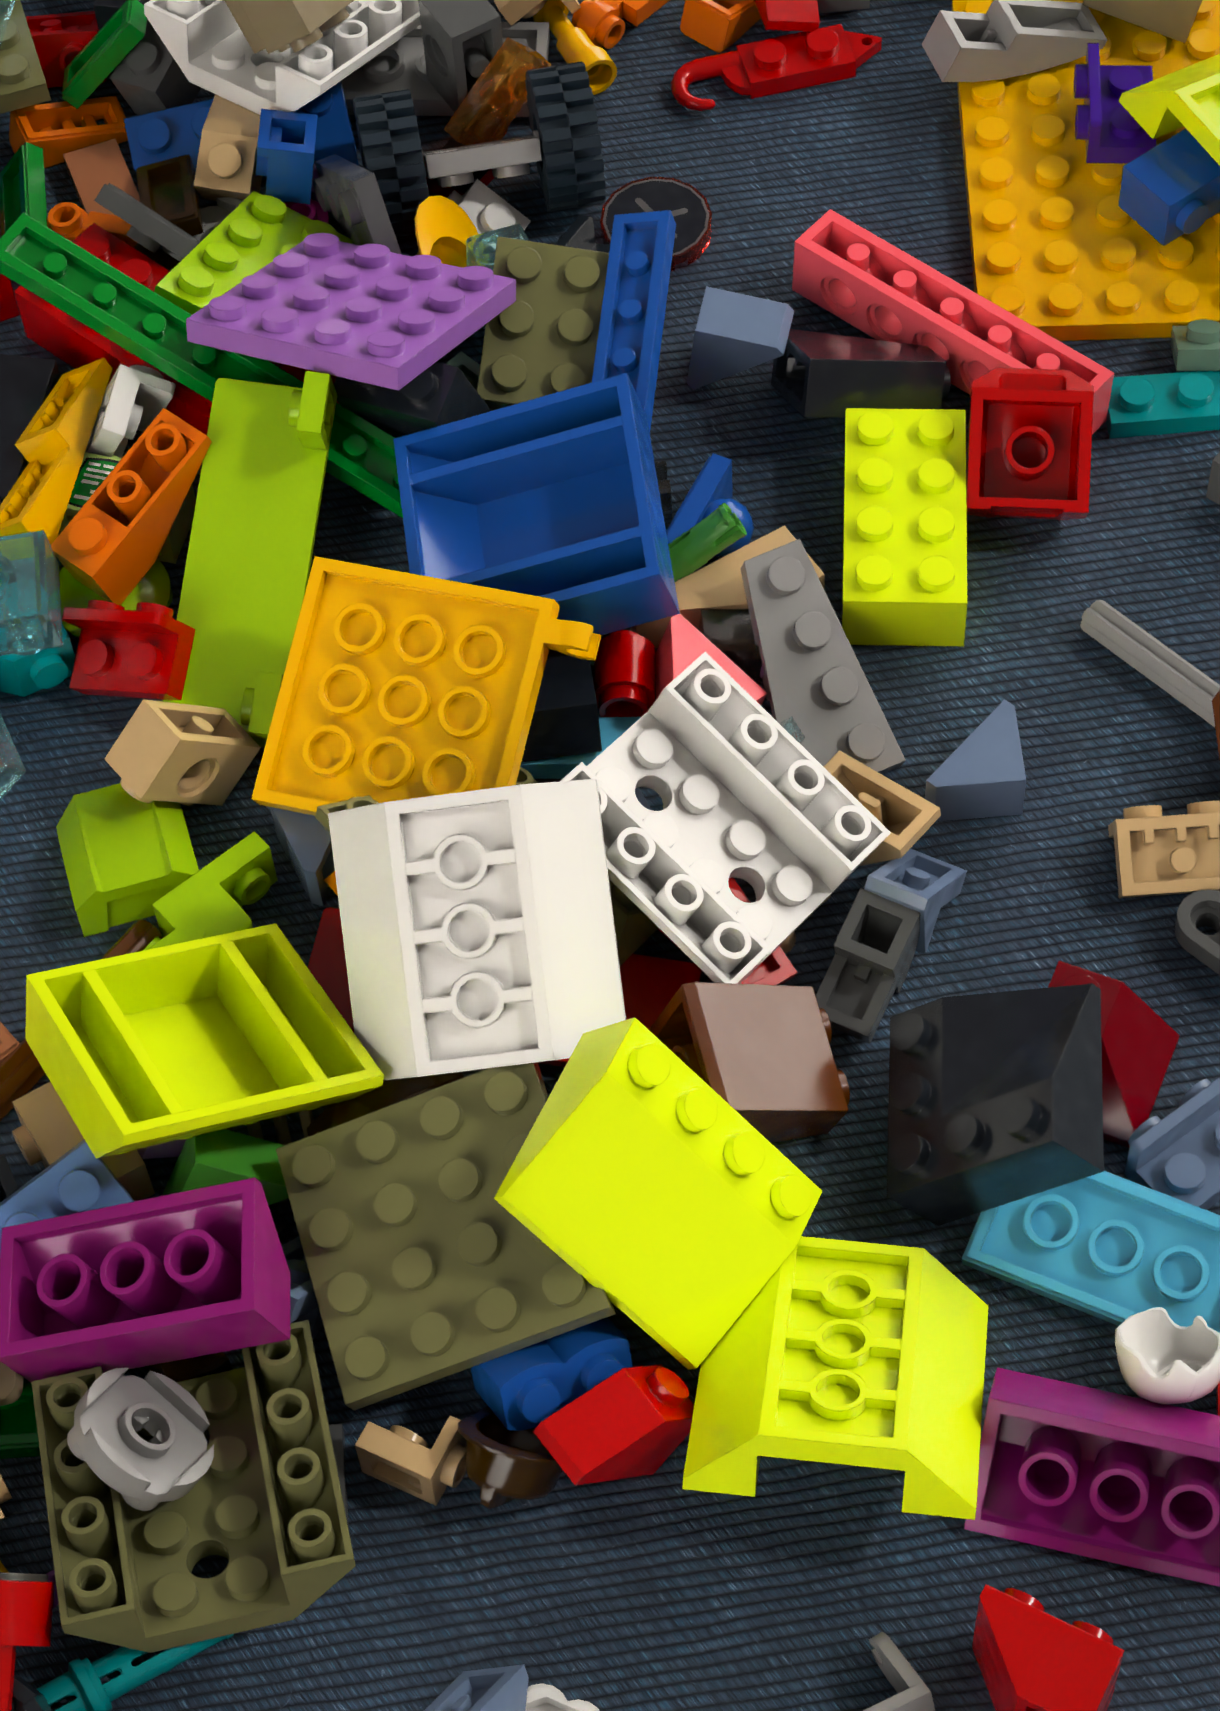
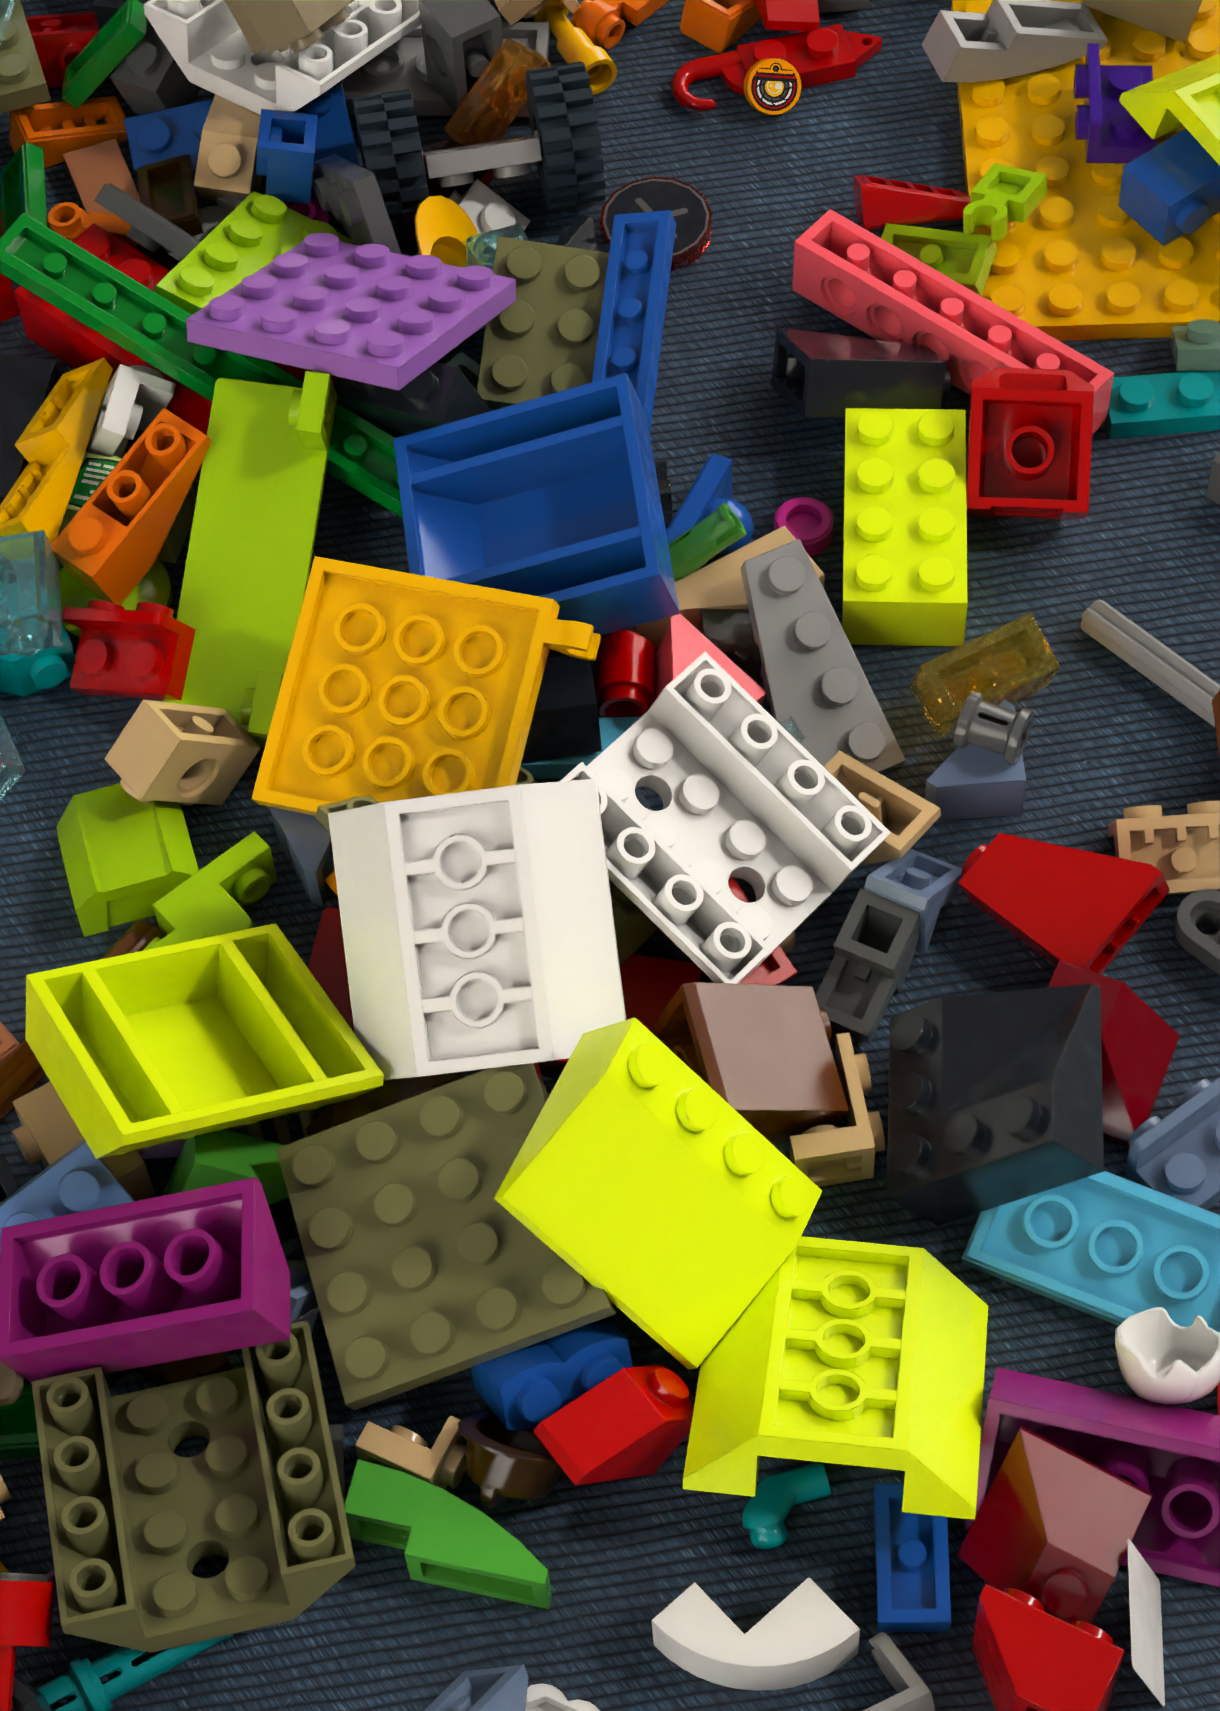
(140, 1469): light grey plate -> none
(442, 1537): none -> bright green slope
(736, 335): sand blue slope -> none
(772, 86): none -> tile
(774, 1499): none -> teal arm
(786, 1648): none -> white brick
(808, 521): none -> dark pink tile
(848, 1153): none -> tan bracket
(904, 203): none -> red slope
(910, 1566): none -> blue plate
(952, 253): none -> lime plate
(993, 728): none -> dark grey bush
(998, 665): none -> clear yellow brick
(1003, 197): none -> lime plate
(1054, 1527): none -> dark red slope
(1062, 898): none -> red slope
(1145, 1623): none -> white sticker

